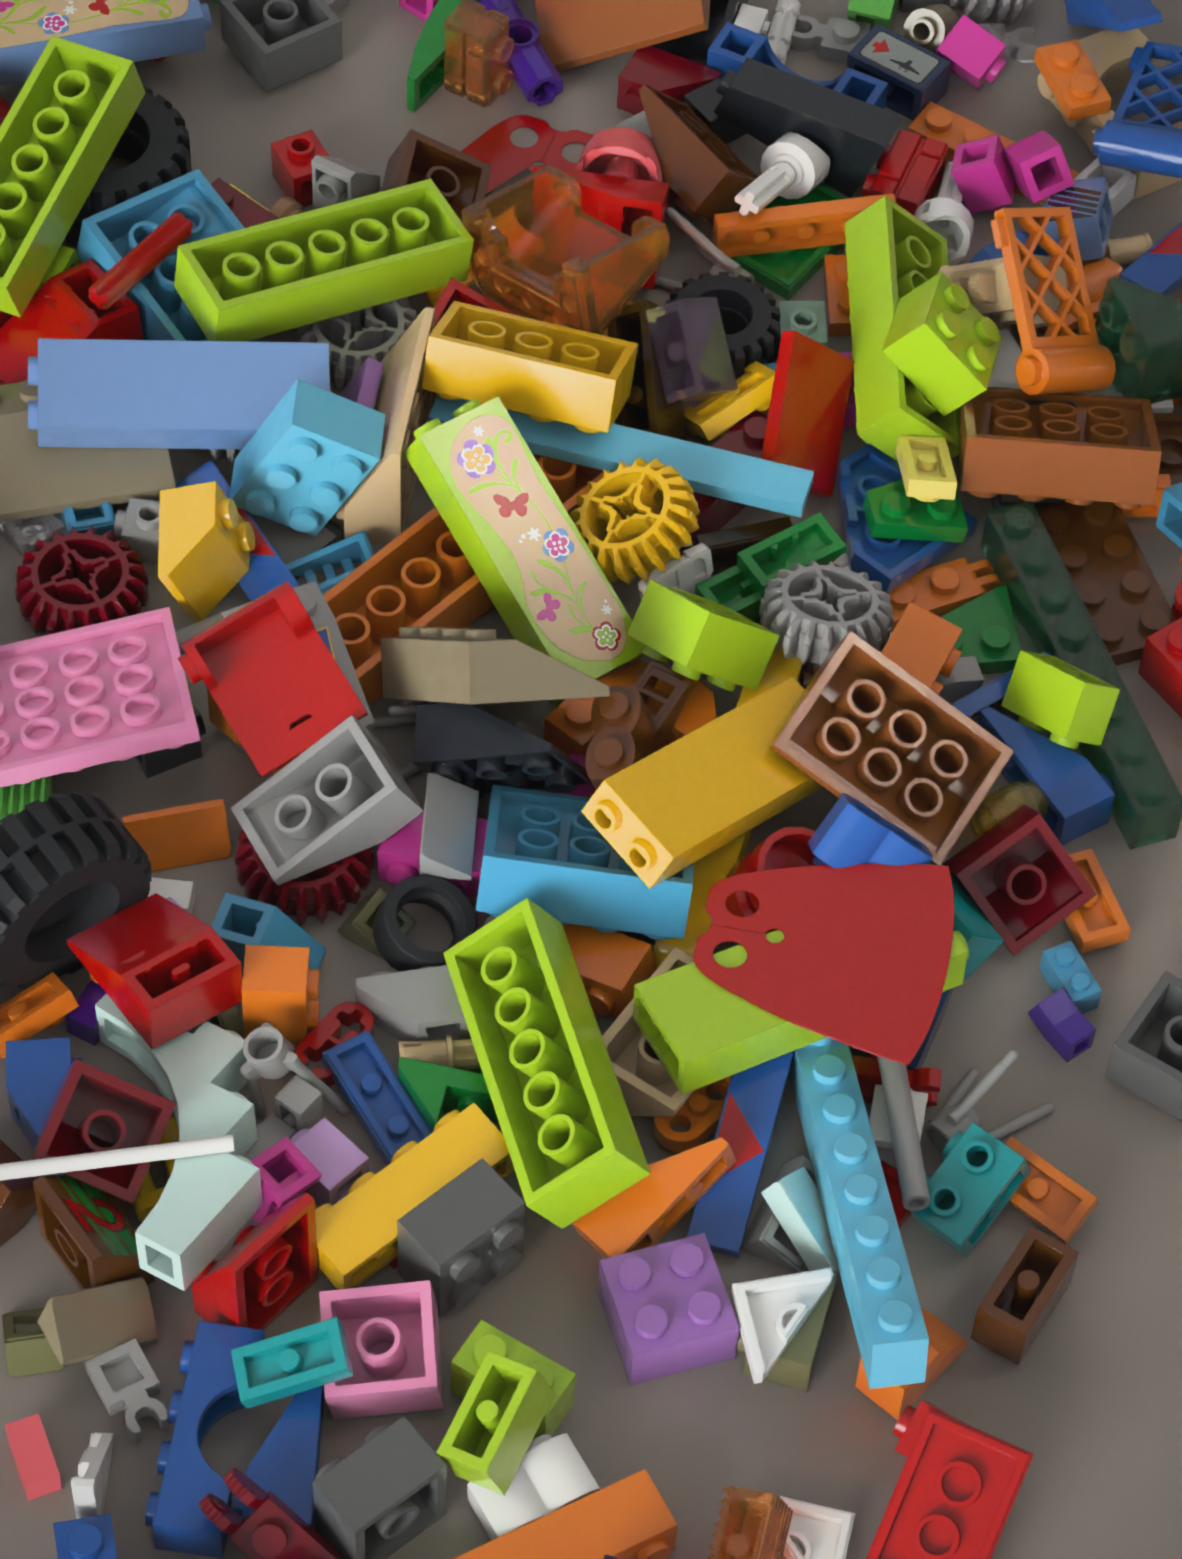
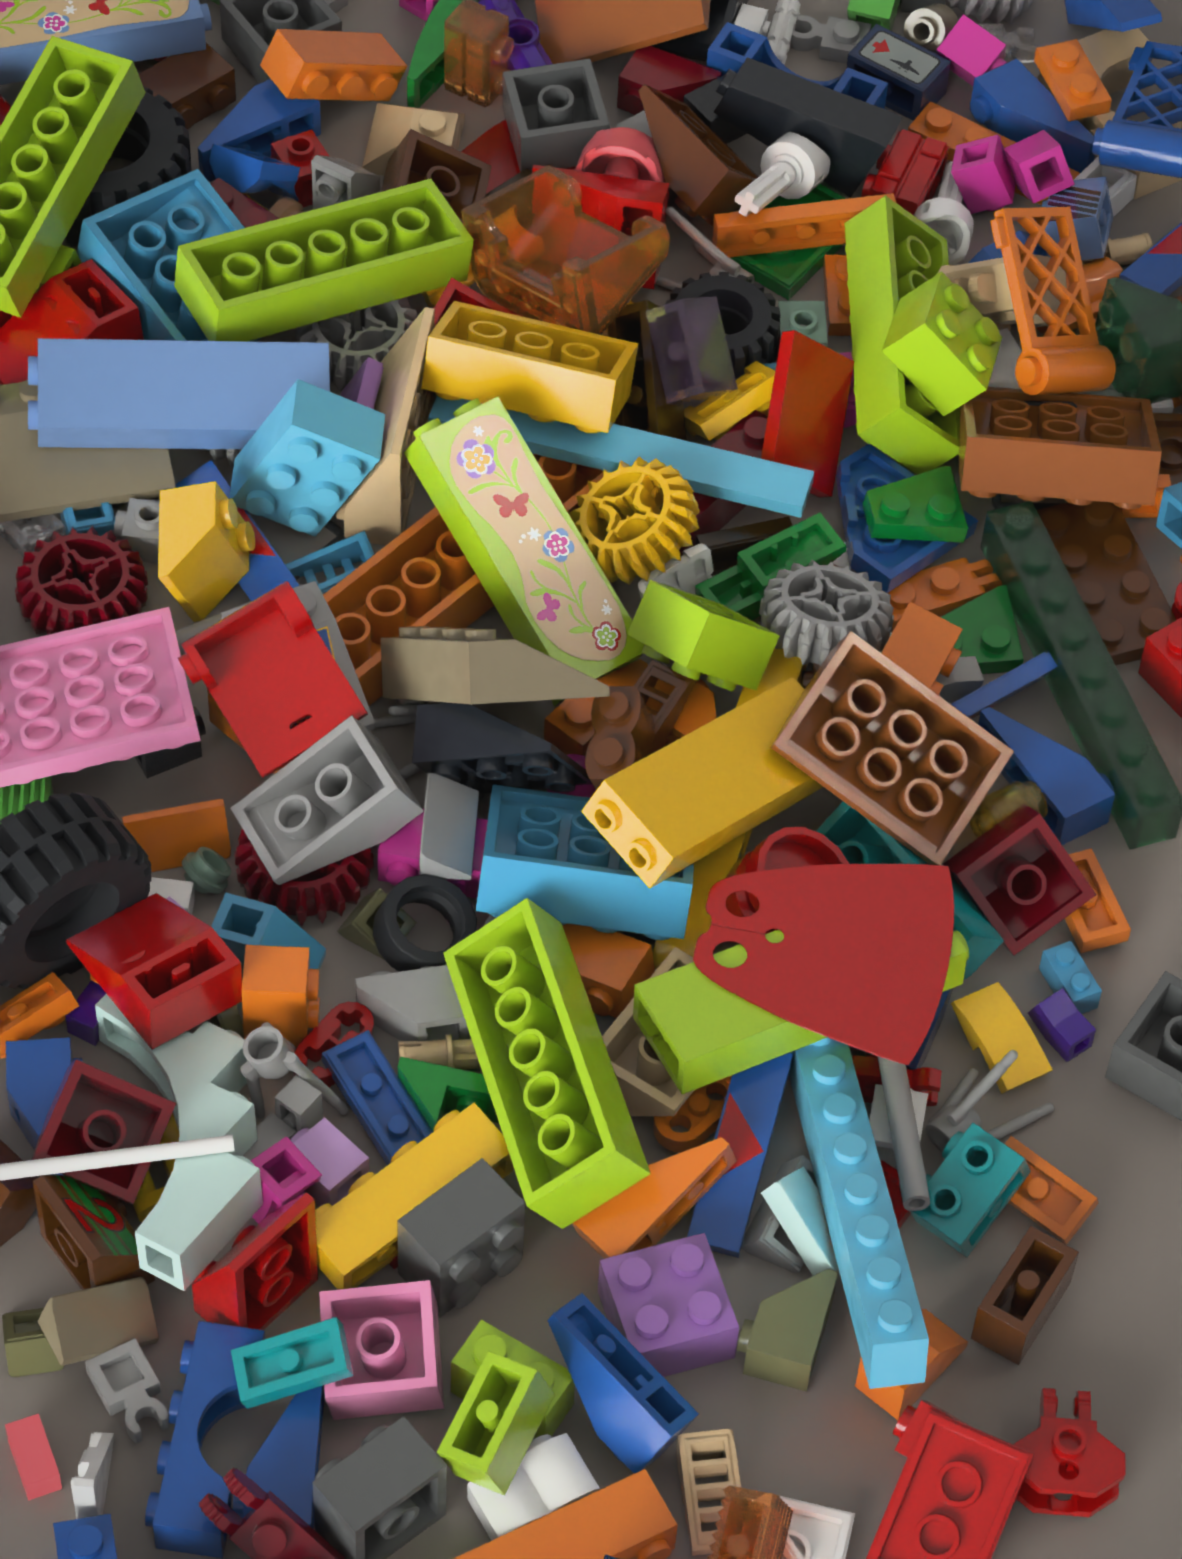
(140, 261): red axle -> none
(193, 83): none -> reddish brown brick
(206, 870): none -> sand green plate
(253, 171): none -> blue slope
(260, 120): none -> blue slope
(333, 65): none -> orange brick
(393, 123): none -> tan slope
(552, 112): none -> dark grey brick
(622, 1392): none -> blue slope
(704, 1456): none -> tan slope
(773, 1312): white tile -> none
(860, 836): blue brick -> none
(926, 468): light yellow plate -> none
(996, 1027): none -> yellow slope
(1019, 106): none -> blue slope
(1060, 699): lime brick -> none
(1070, 1460): none -> red hinge

